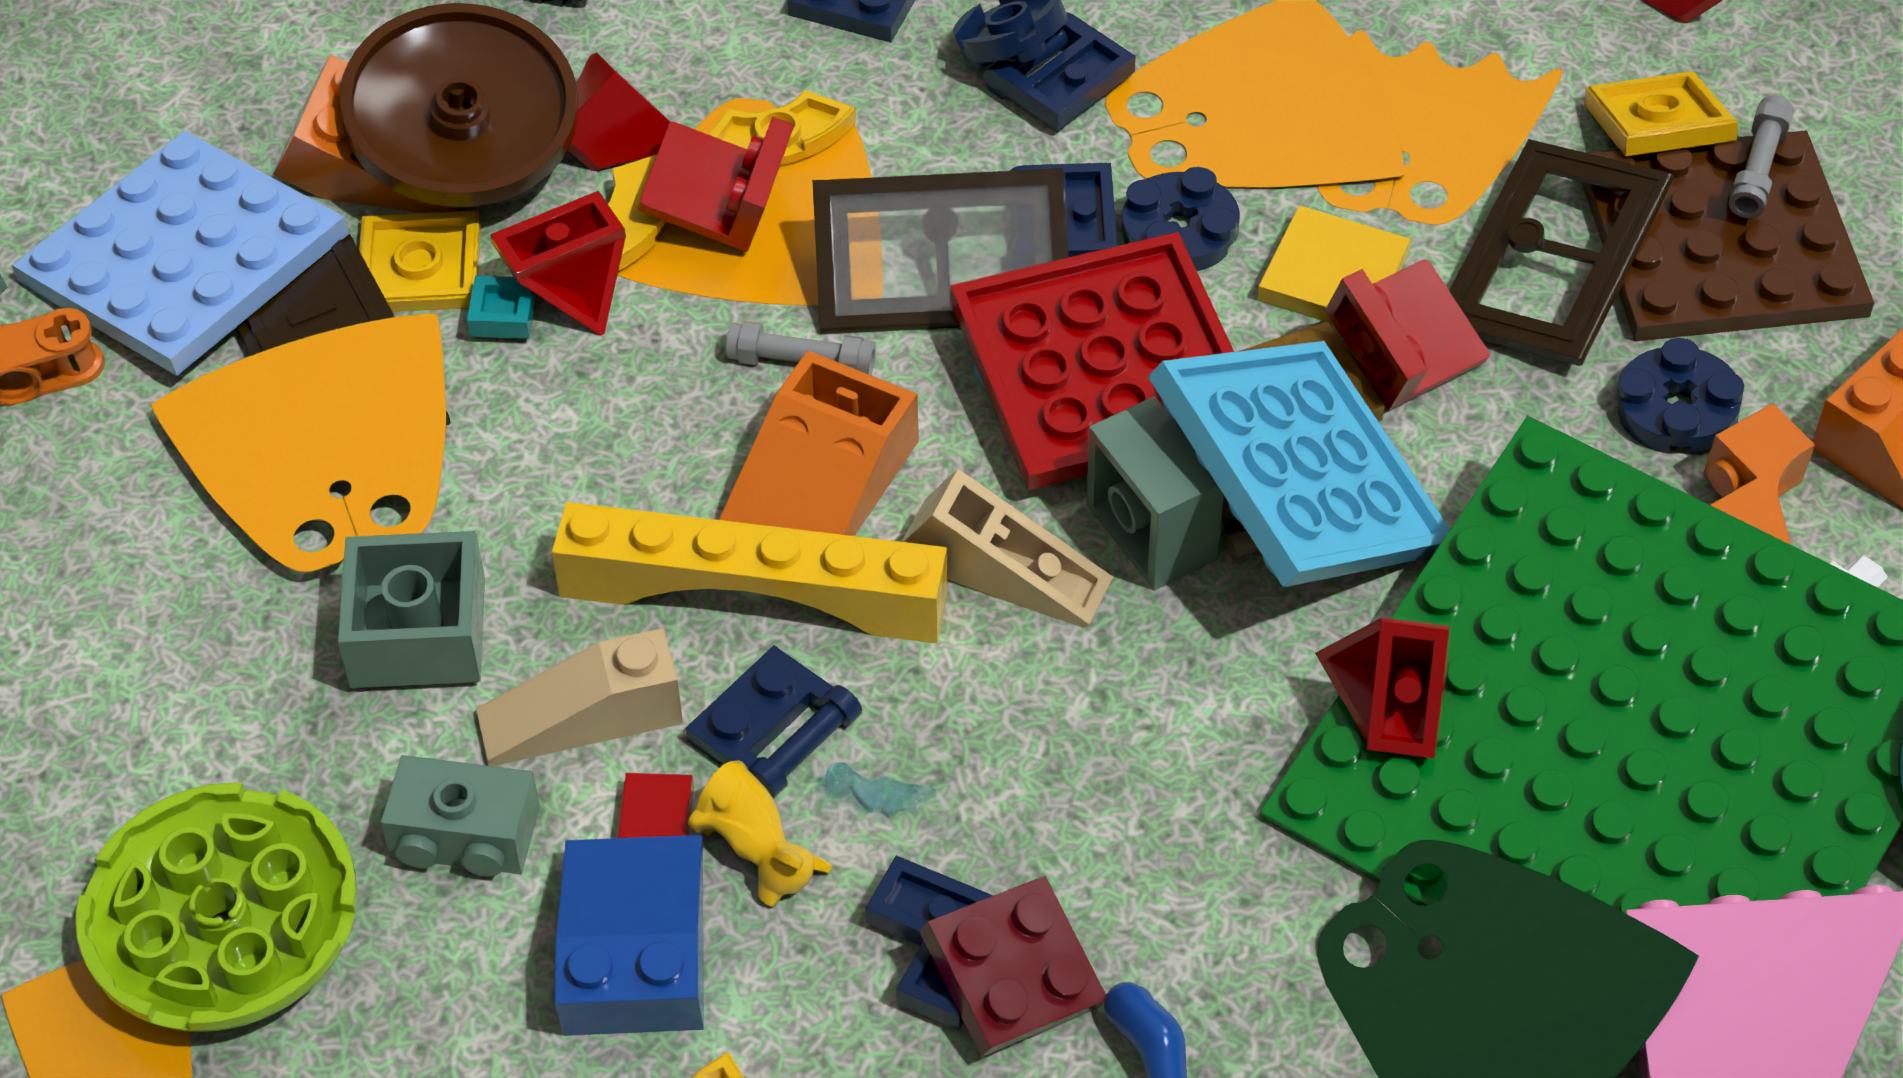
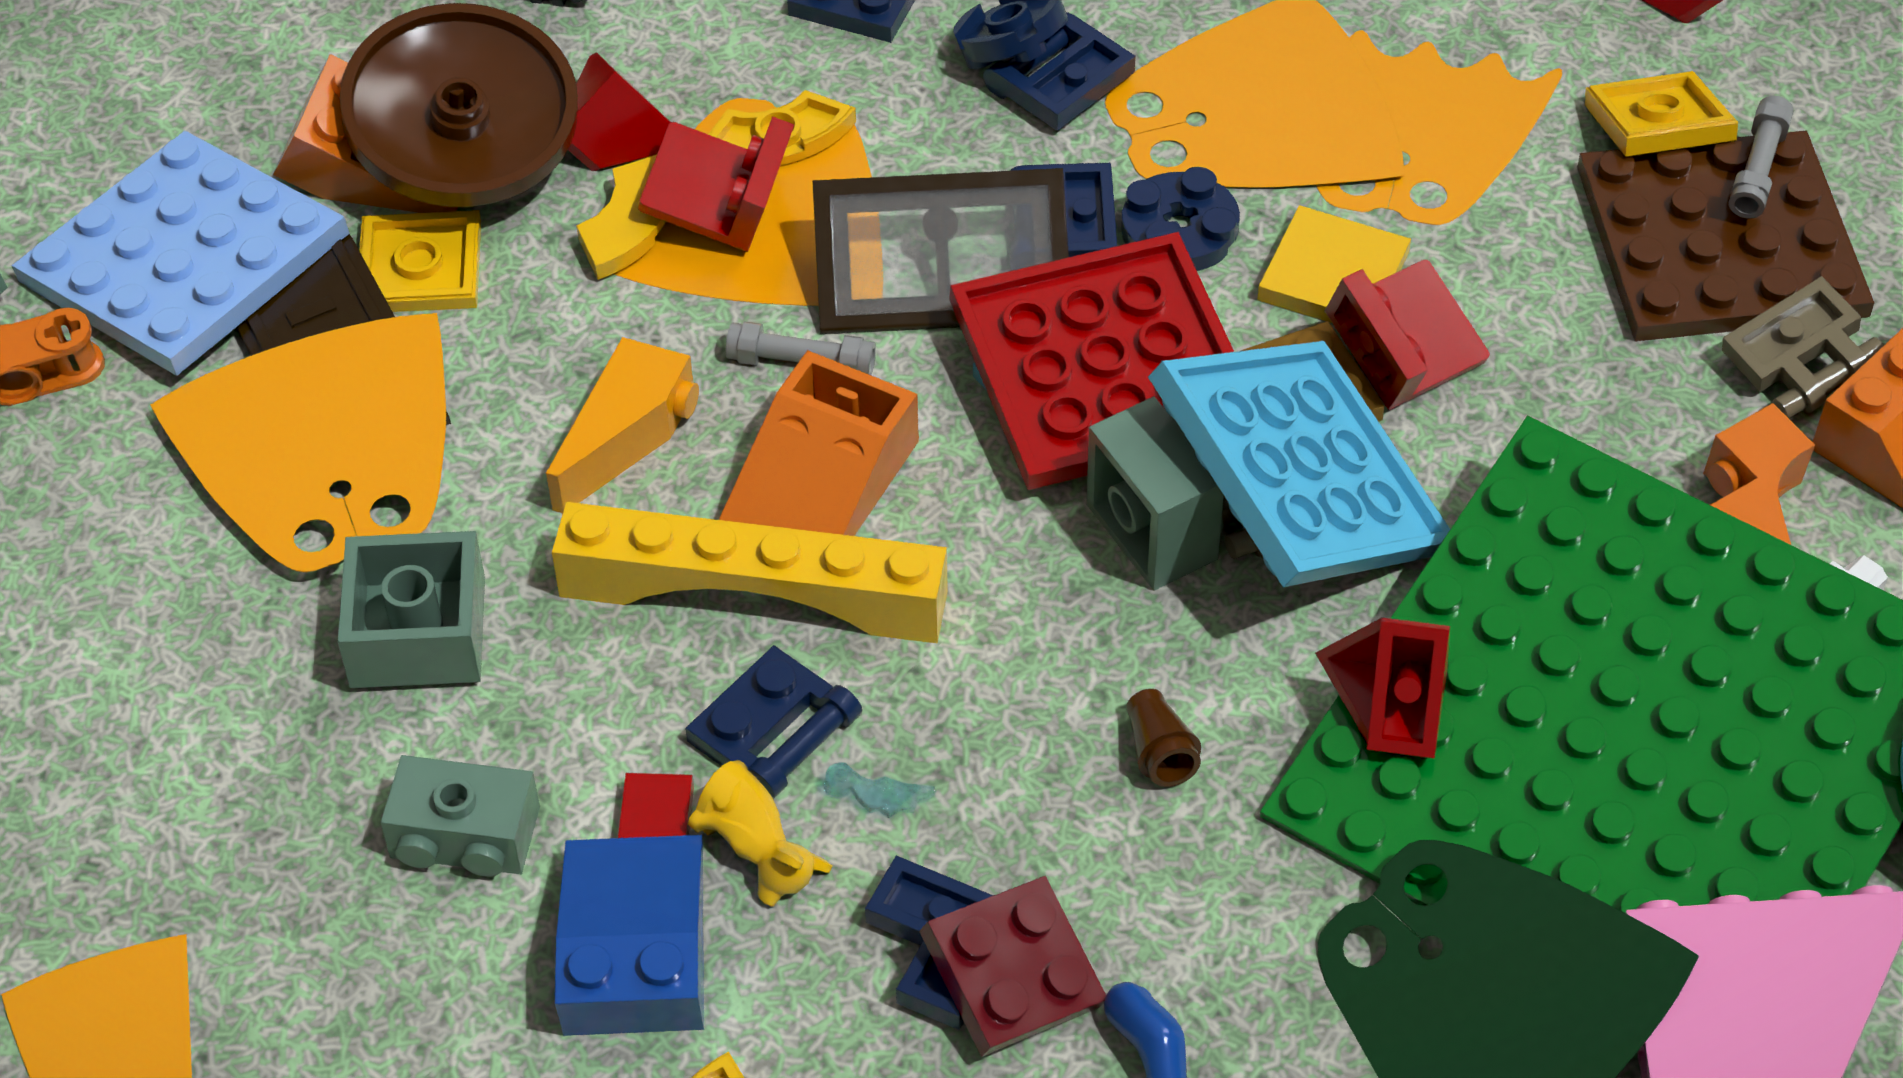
(206, 852): lime brick -> none
(500, 308): teal plate -> none
(568, 257): red slope -> none
(590, 698): tan slope -> none
(623, 420): none -> light orange slope
(1007, 553): tan slope -> none
(1163, 742): none -> reddish brown cone
(1508, 227): dark brown door -> none
(1681, 370): dark blue plate -> none
(1791, 335): none -> dark tan plate

